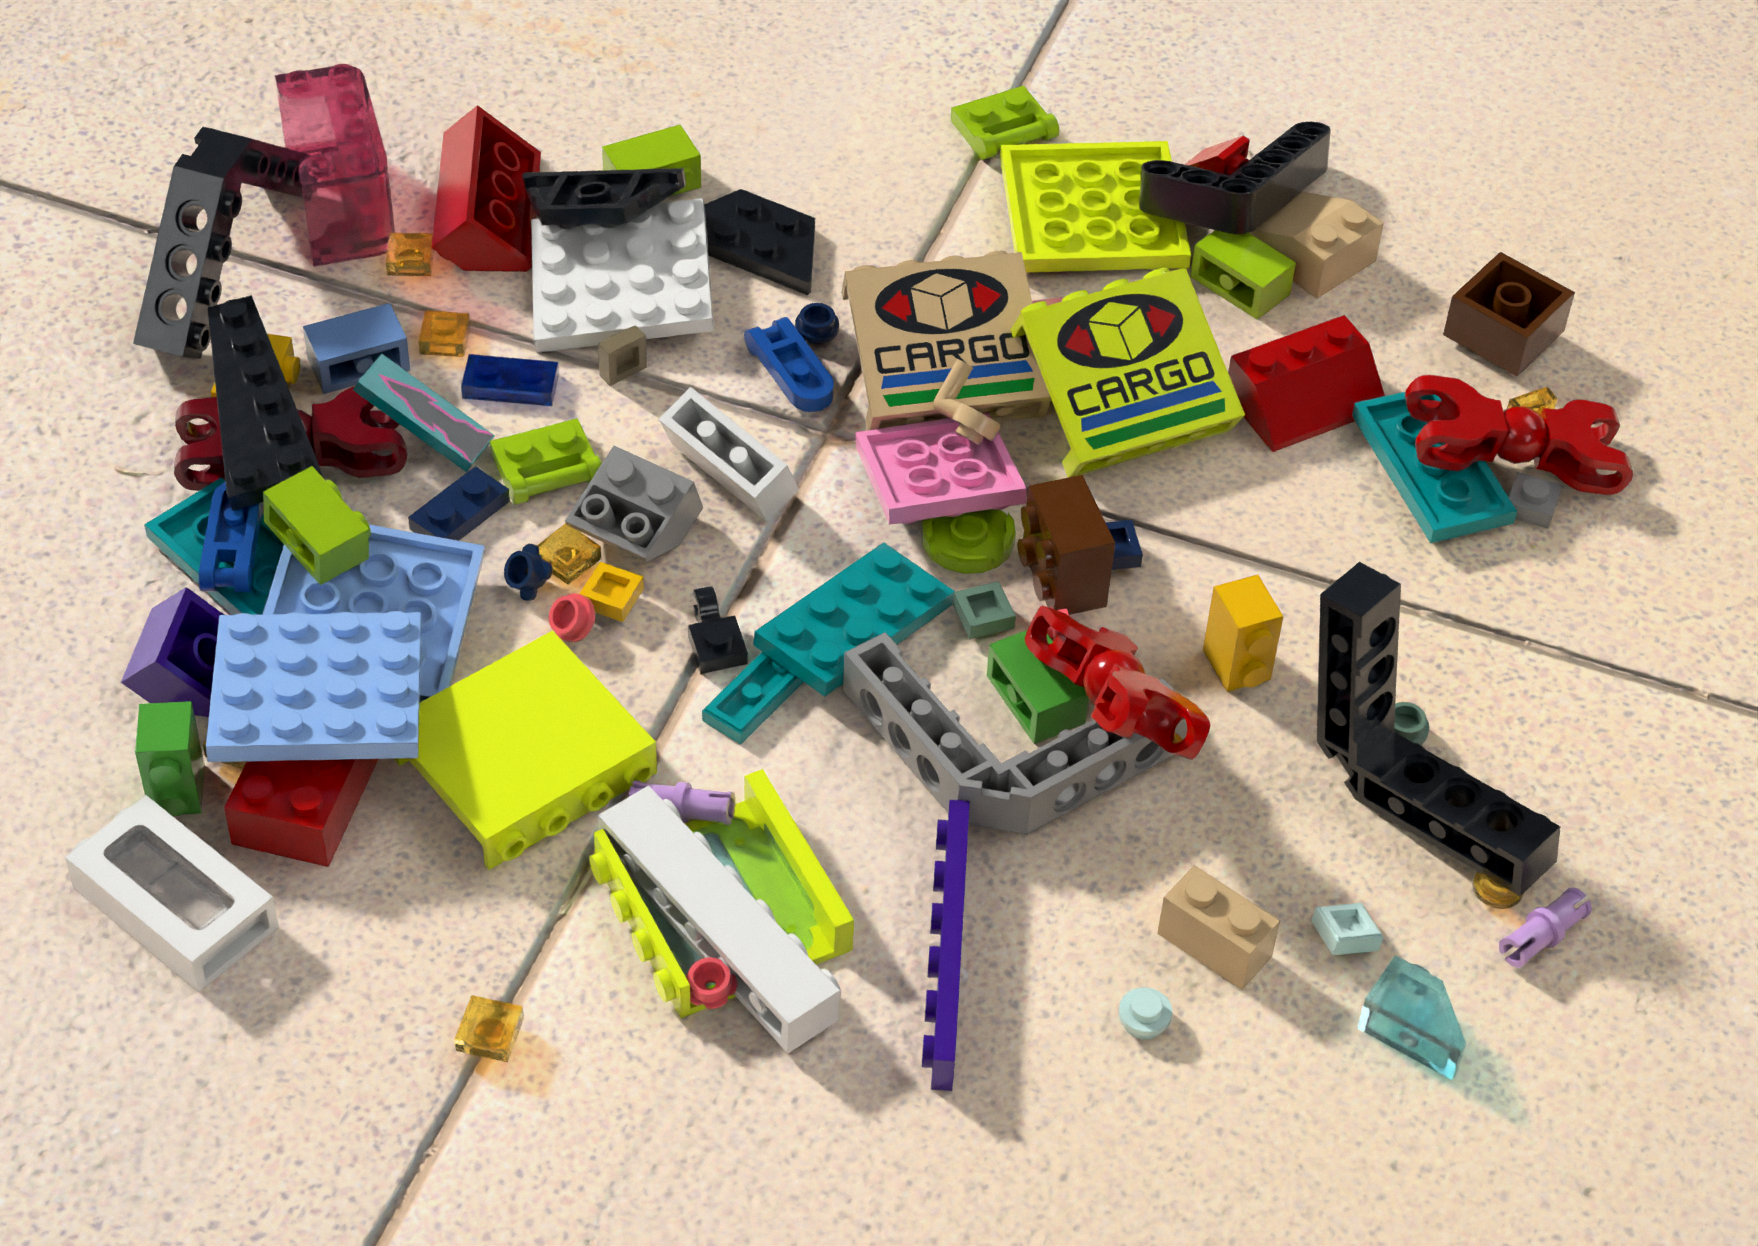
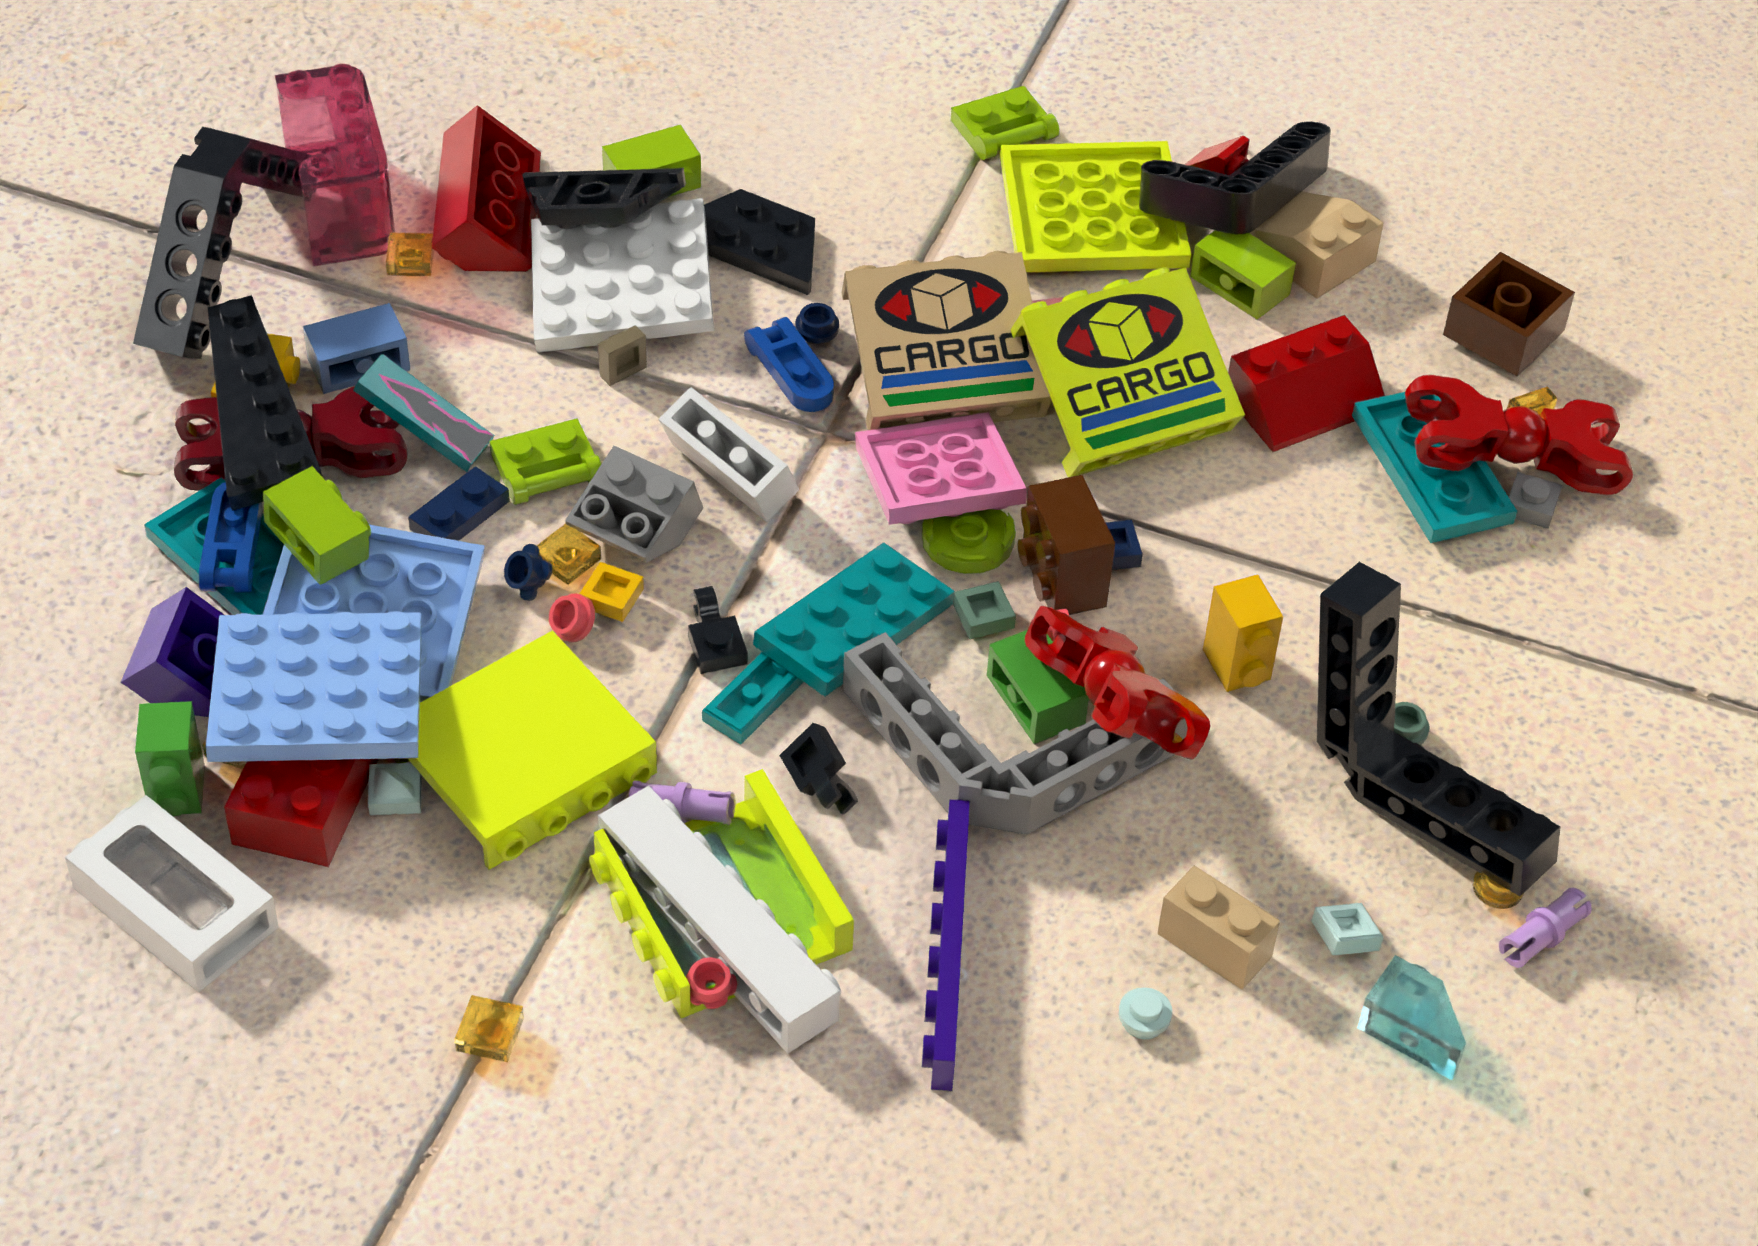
(394, 789): none -> light aqua tile
(444, 333): clear yellow plate -> none
(510, 380): clear blue plate -> none
(813, 766): none -> black plate
(971, 422): tan plate -> none

